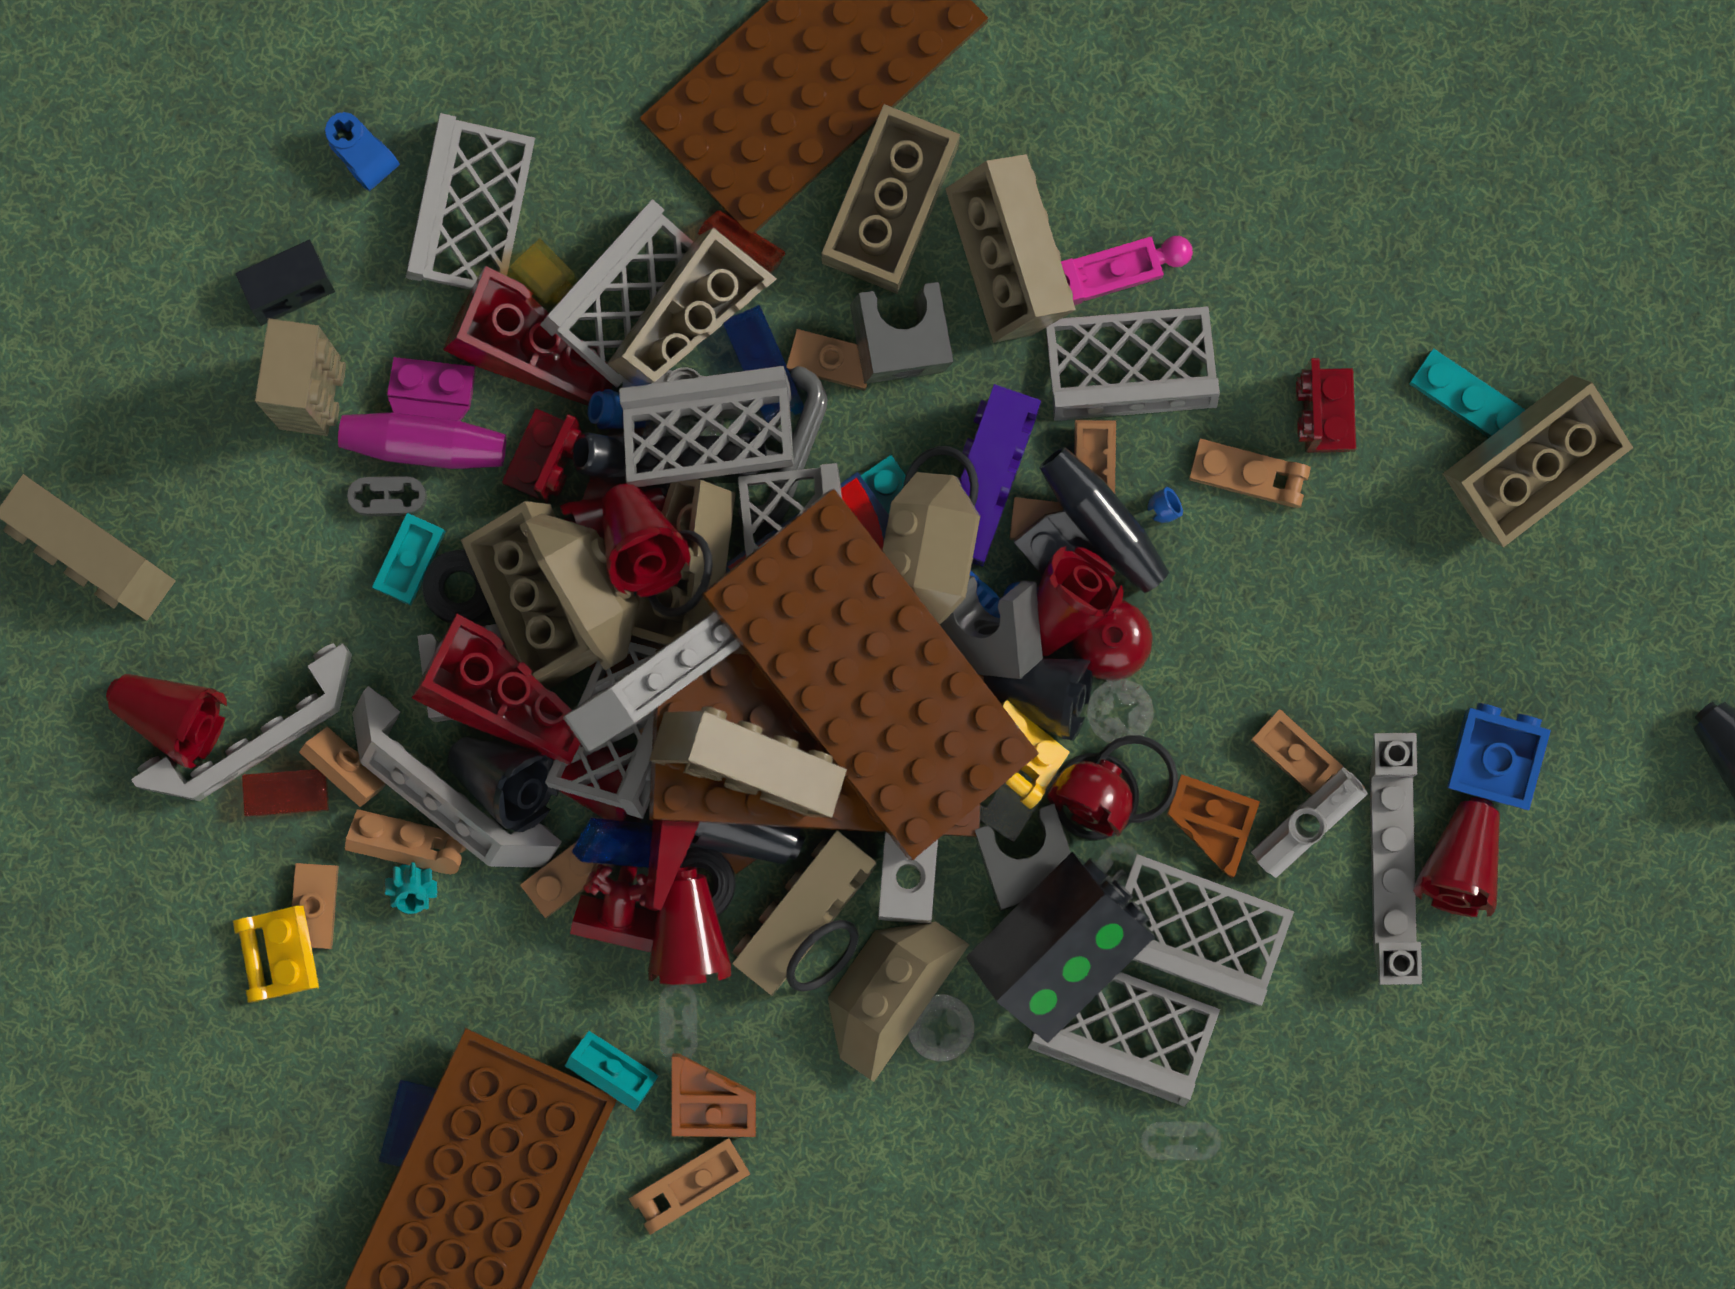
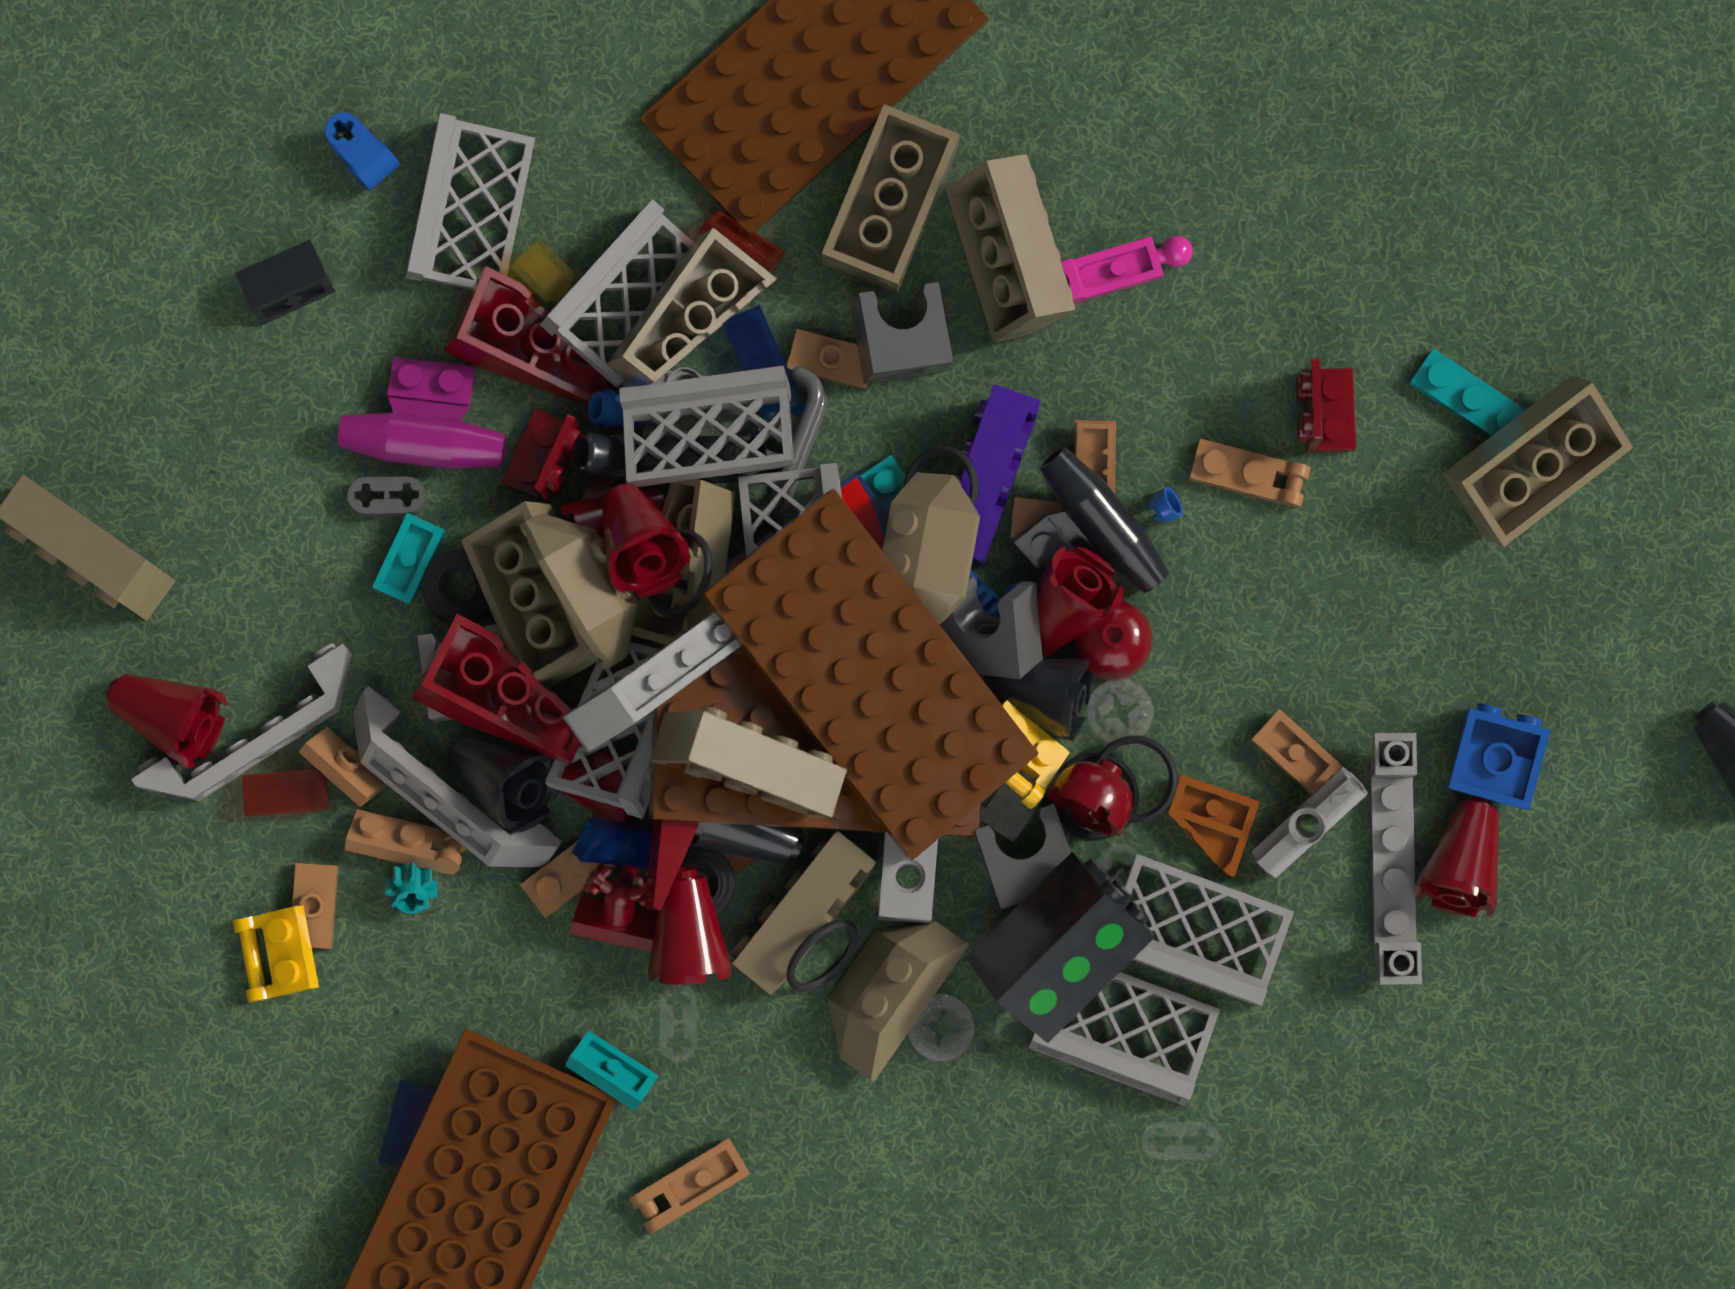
(299, 378): dark tan brick -> none
(709, 1102): dark orange wing -> none
(1128, 396): light grey fence -> none

